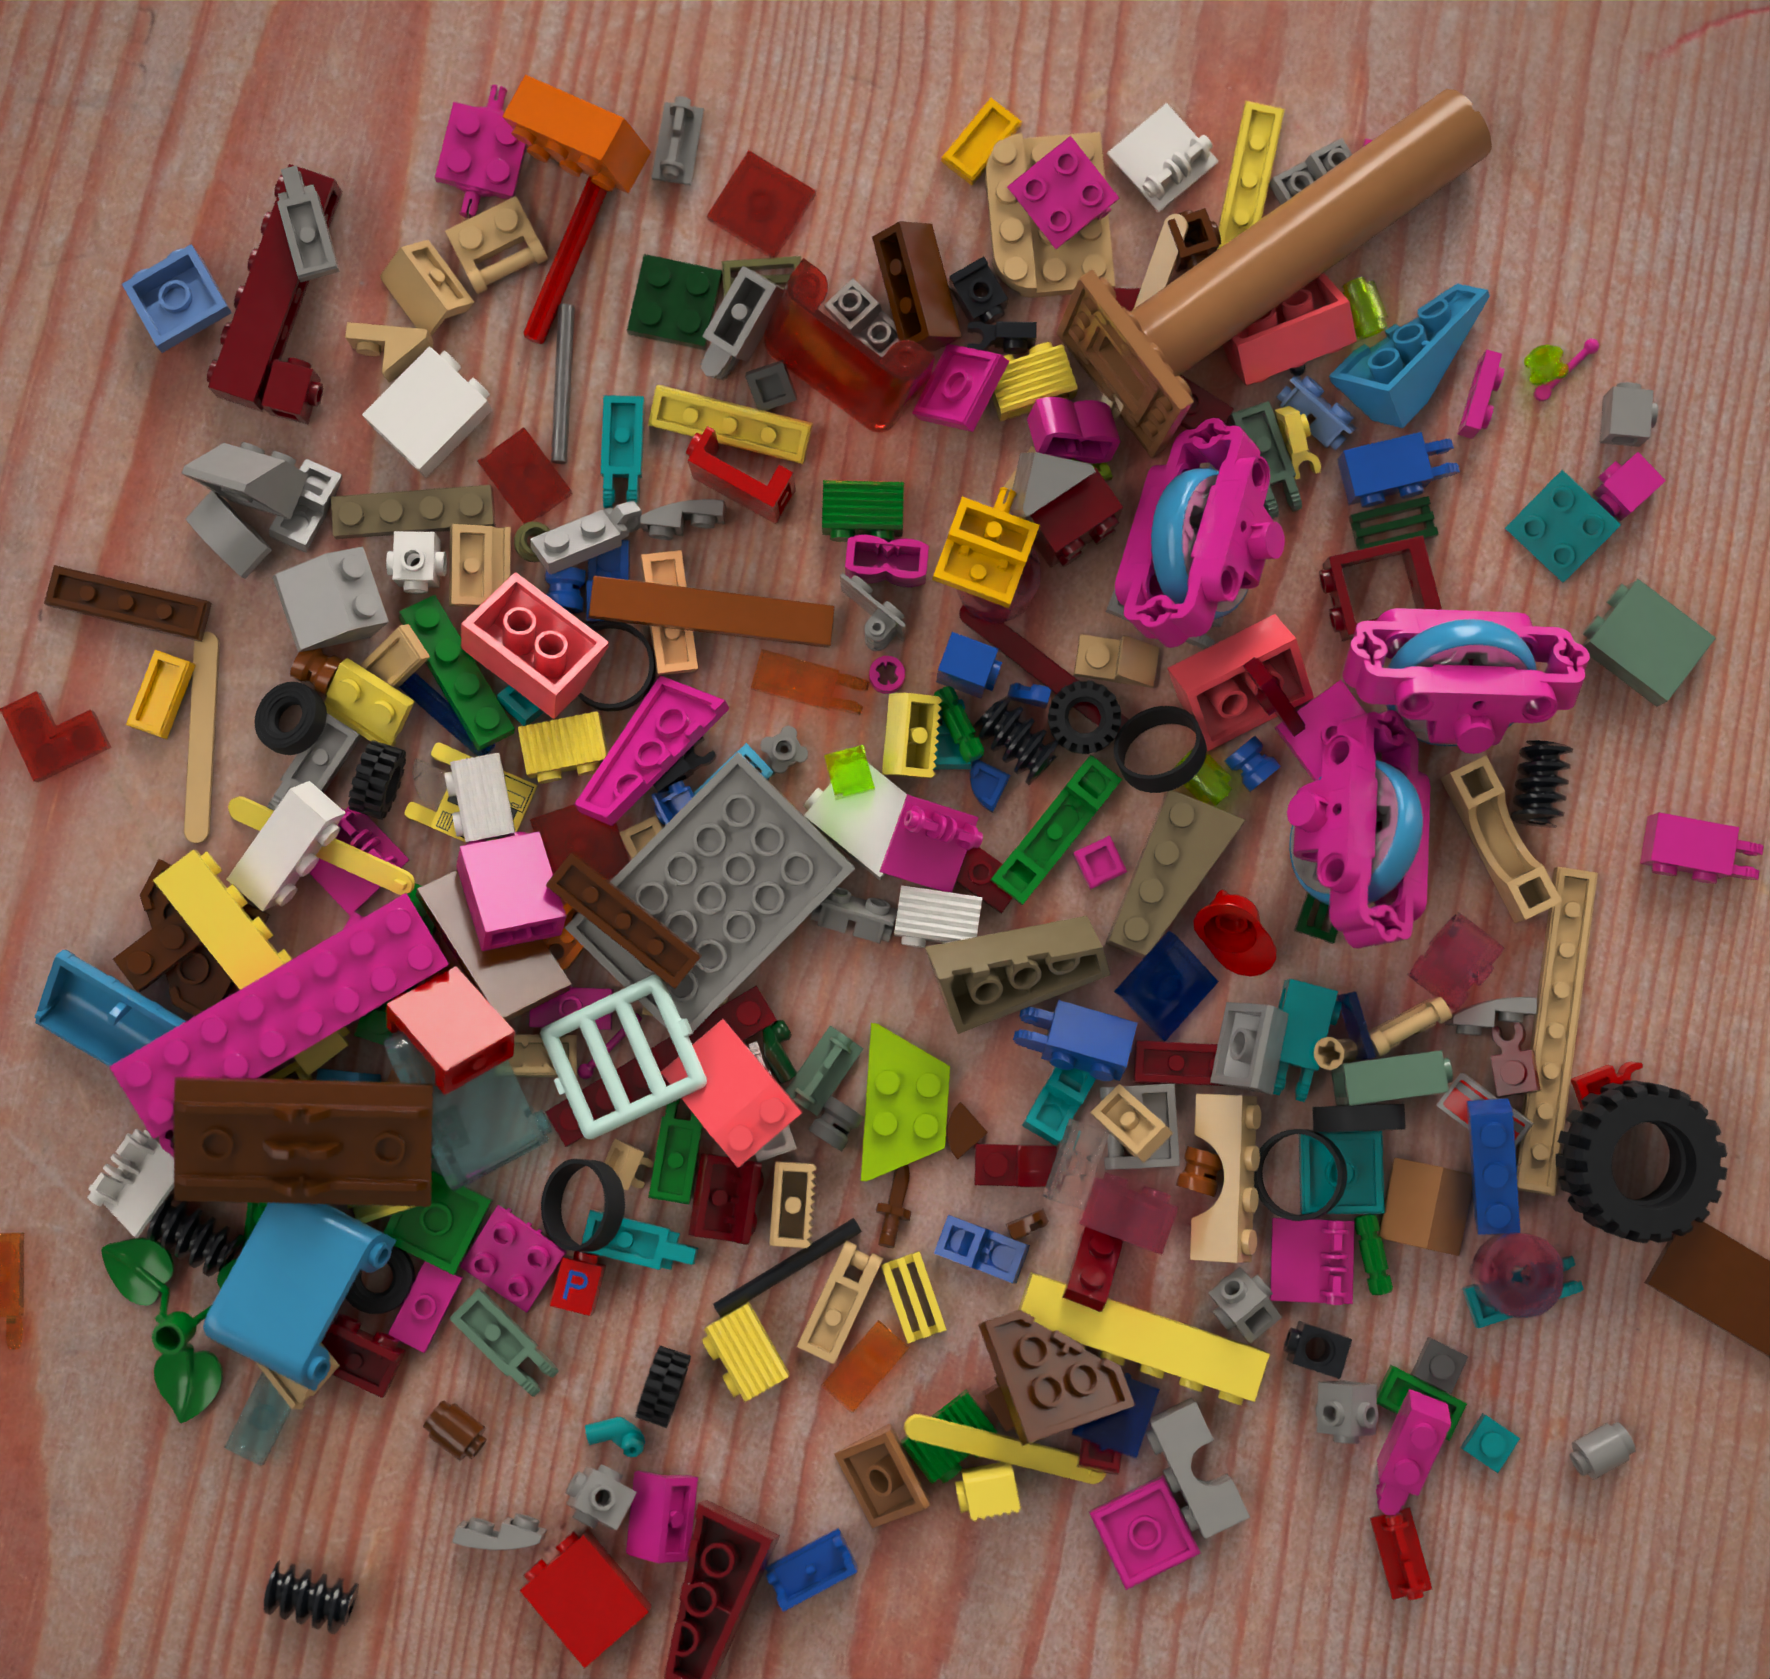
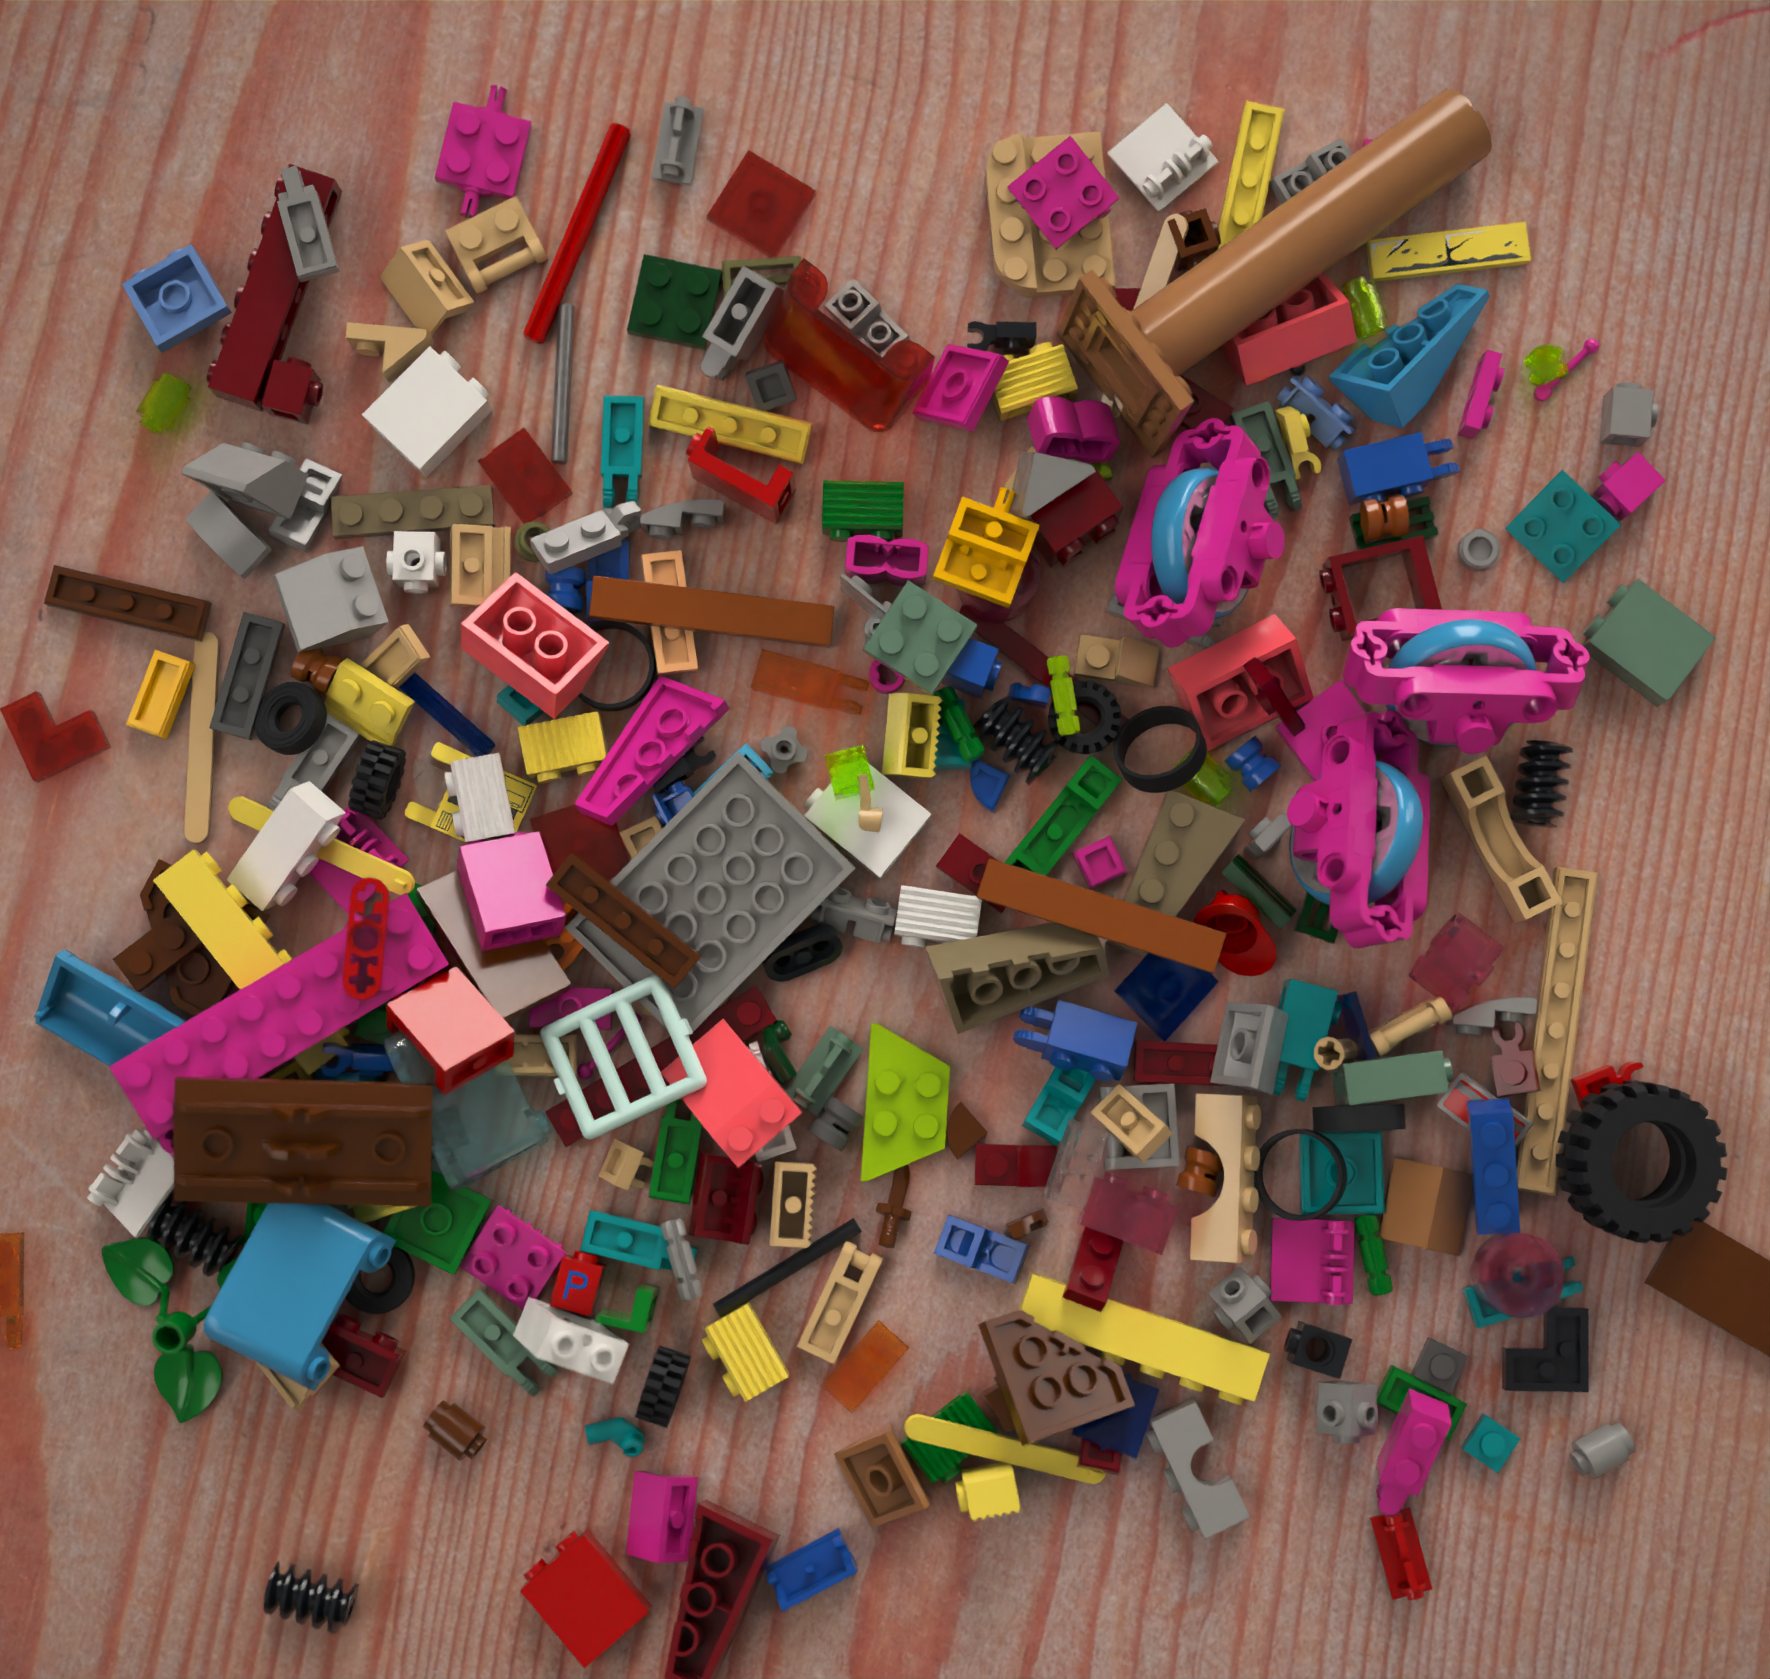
(163, 403): none -> clear neon green brick
(247, 675): none -> dark grey plate
(259, 1423): clear light blue plate -> none
(352, 969): none -> red beam
(367, 1058): none -> blue plate
(425, 1307): dark pink plate -> none
(458, 674): green plate -> none
(513, 1534): light grey slope -> none
(552, 1202): black tyre -> none
(574, 1344): none -> white window
(576, 135): orange brick -> none
(613, 1499): light grey brick -> none
(642, 1311): none -> green panel
(681, 1259): none -> light grey axle
(803, 953): none -> black plate
(869, 818): none -> tan hand
(916, 285): reddish brown brick -> none
(920, 638): none -> sand green plate
(925, 1330): light yellow tile -> none
(930, 844): dark pink hinge -> none
(968, 279): black brick -> none
(974, 145): yellow tile -> none
(1063, 695): none -> lime axle
(1101, 916): none -> dark orange tile
(1144, 1532): dark pink plate -> none
(1259, 891): none -> dark green tile
(1266, 834): none -> light grey plate
(1384, 517): none -> dark orange wheel
(1448, 252): none -> light yellow tile
(1478, 550): none -> light grey tile
(1561, 1362): none -> black plate
(1696, 848): dark pink hinge -> none

